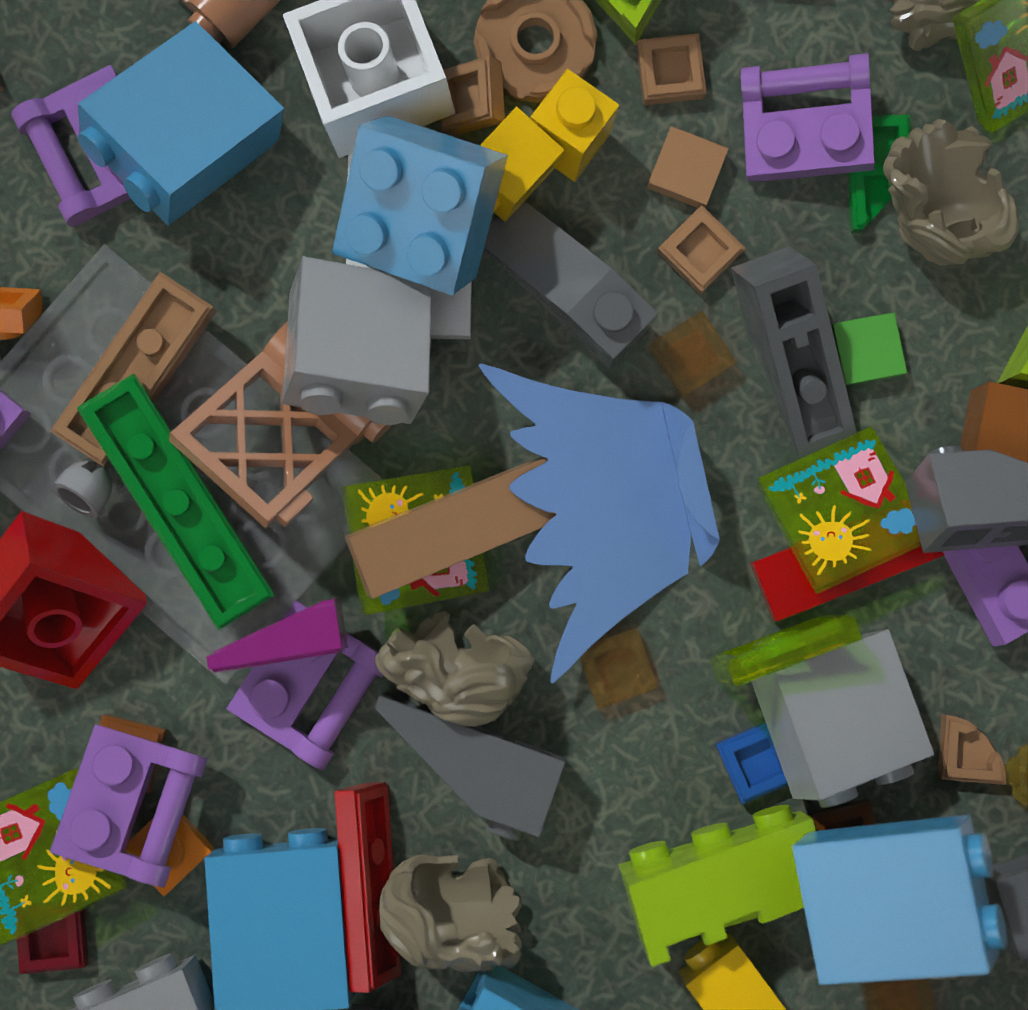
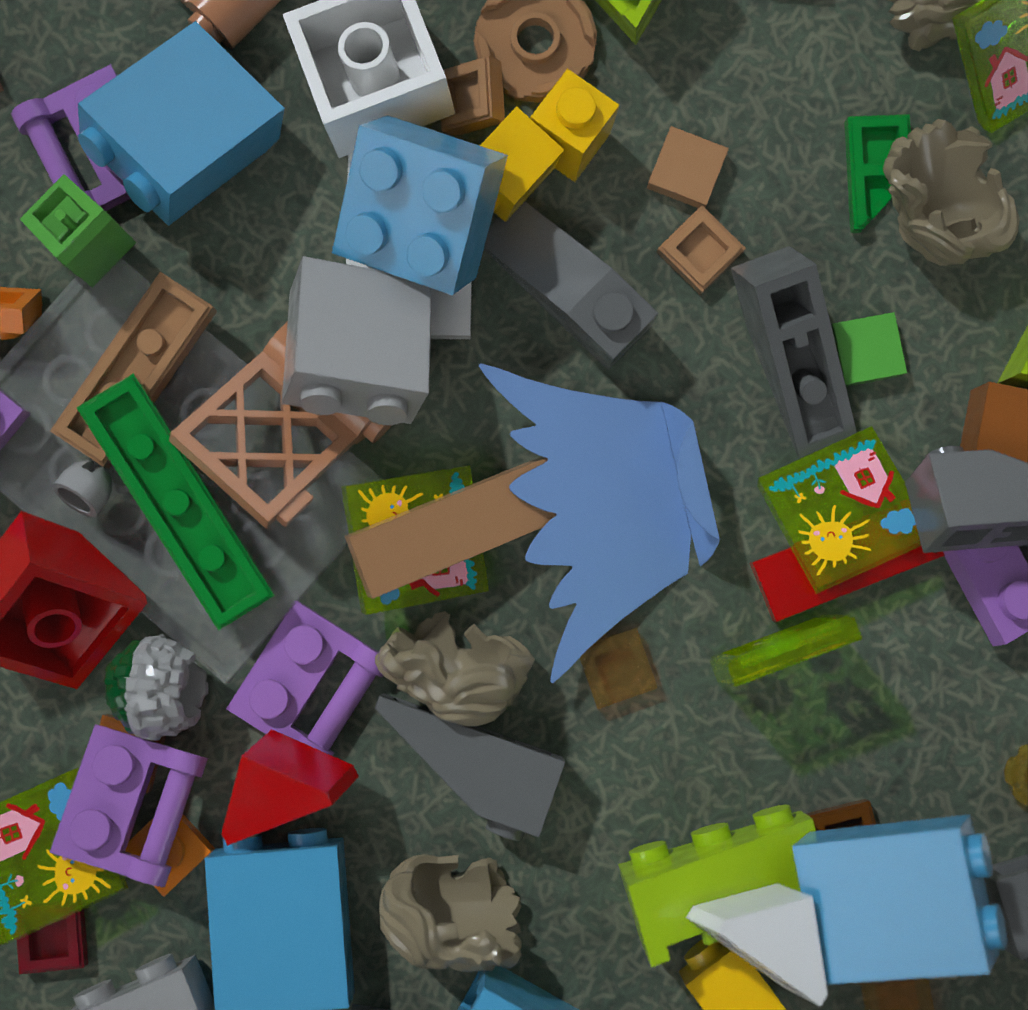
(77, 231): none -> bright green slope
(155, 688): none -> light grey piece
(280, 783): none -> red slope
(300, 636): magenta slope -> none
(364, 870): red tile -> none
(671, 69): medium nougat tile -> none
(692, 354): clear orange tile -> none
(752, 763): blue tile -> none
(773, 932): none -> white slope
(808, 139): medium lavender plate -> none
(843, 720): light grey brick -> none
(967, 753): medium nougat tile -> none

